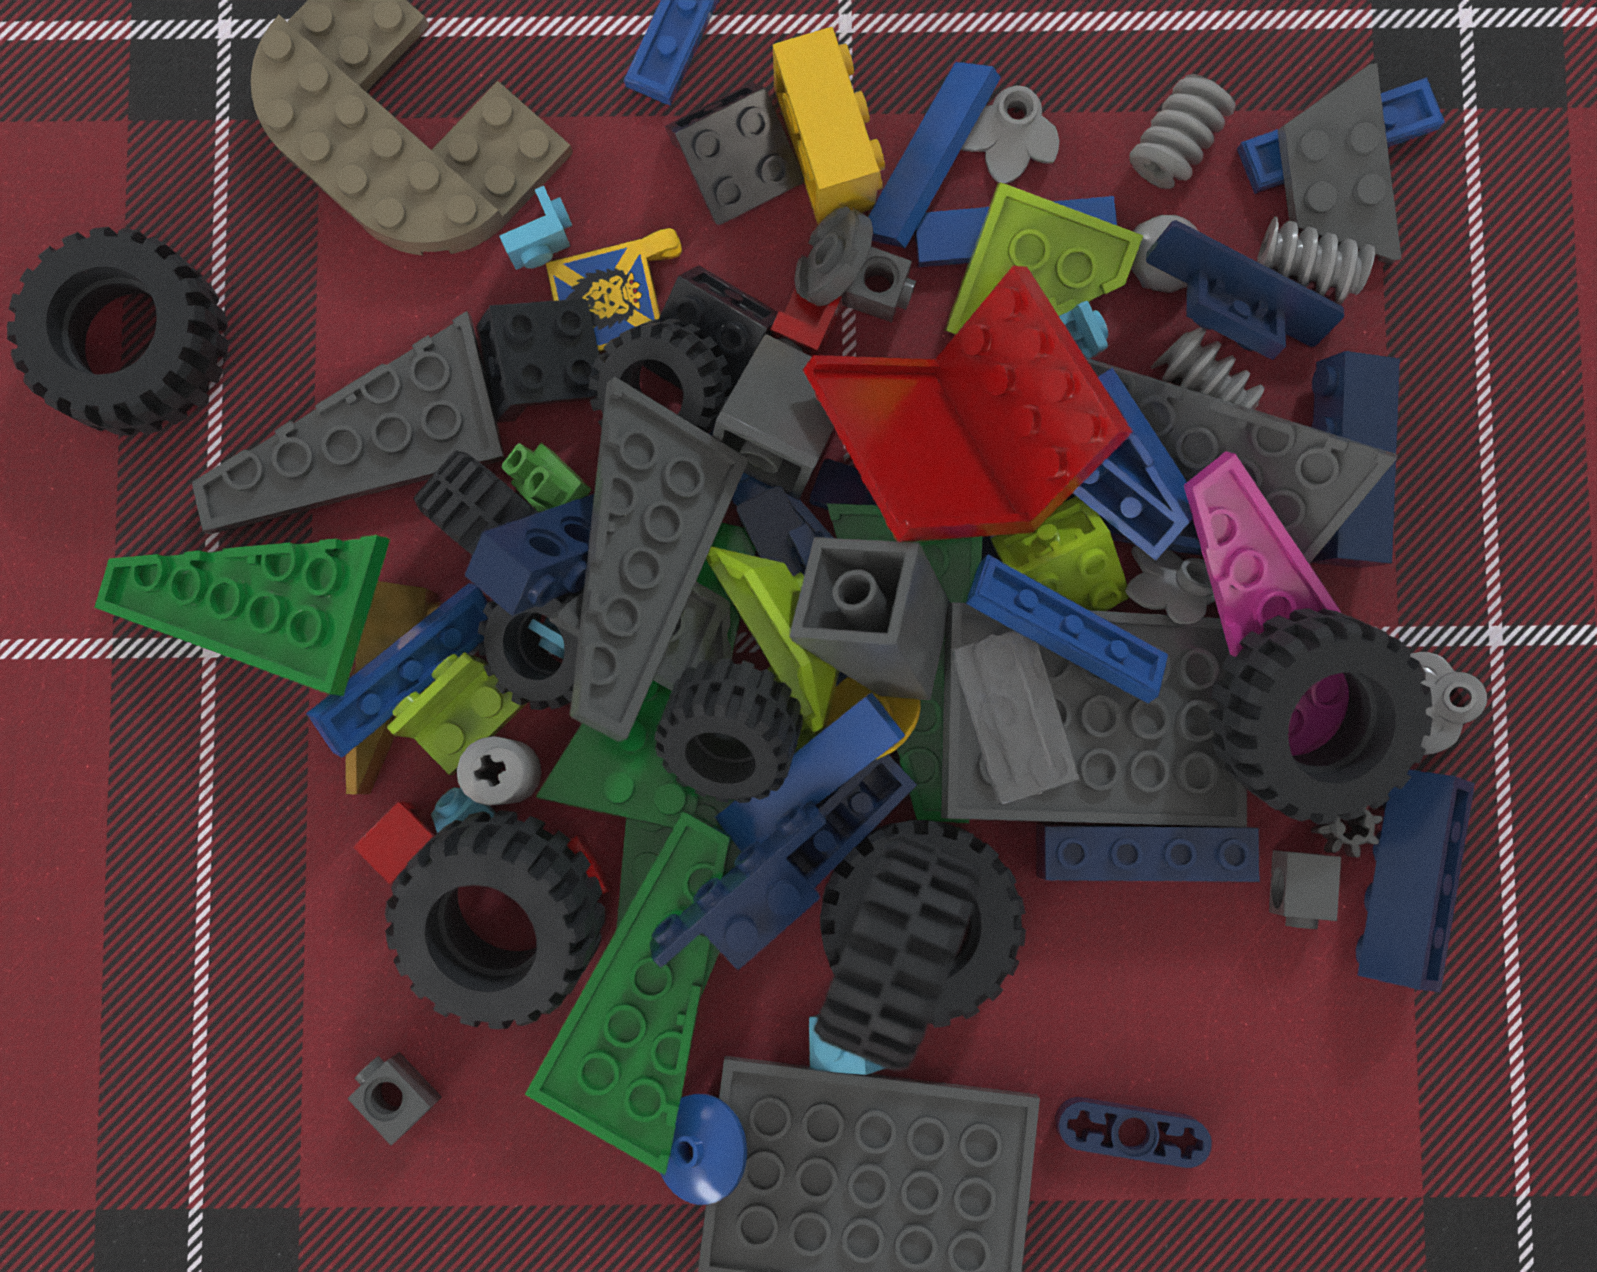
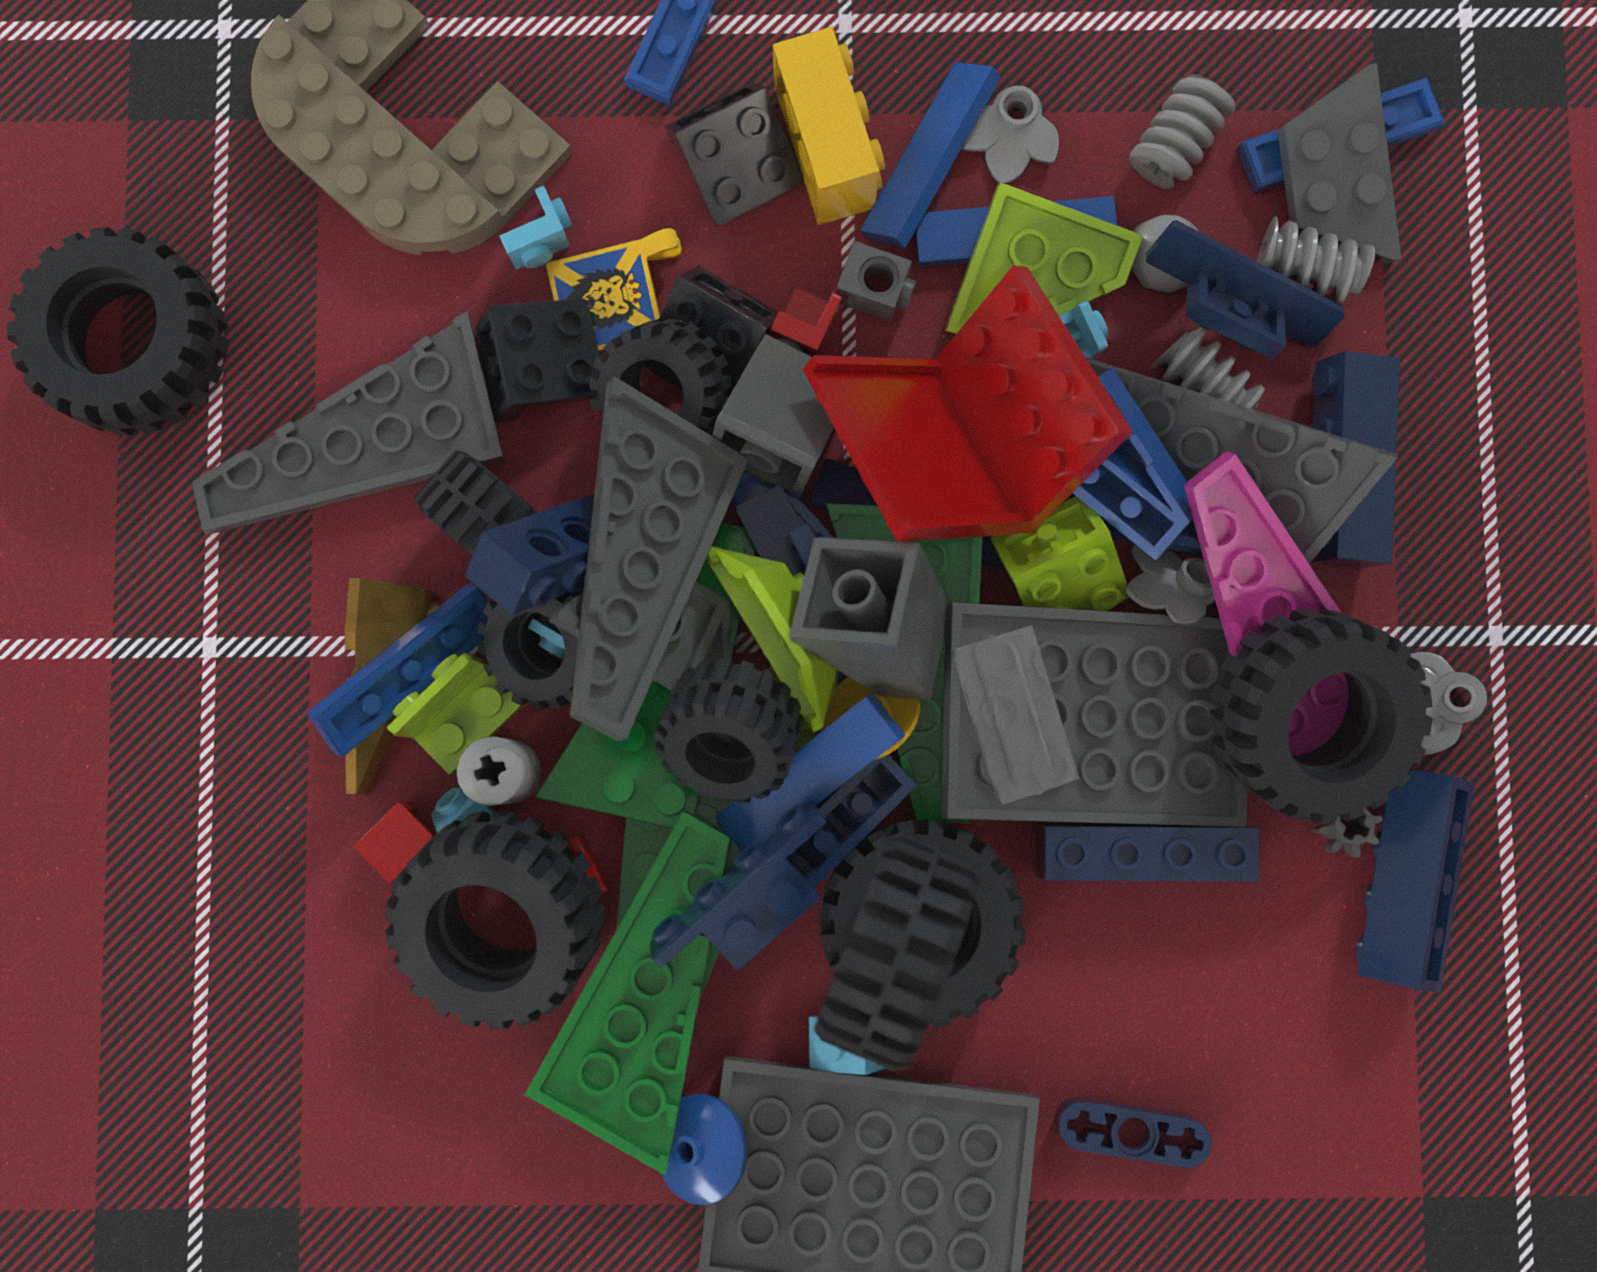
(263, 605): green wing -> none
(391, 1120): dark grey brick -> none
(543, 477): bright green hips -> none
(837, 256): dark grey tile -> none
(1067, 629): blue tile -> none
(1304, 888): dark grey brick -> none

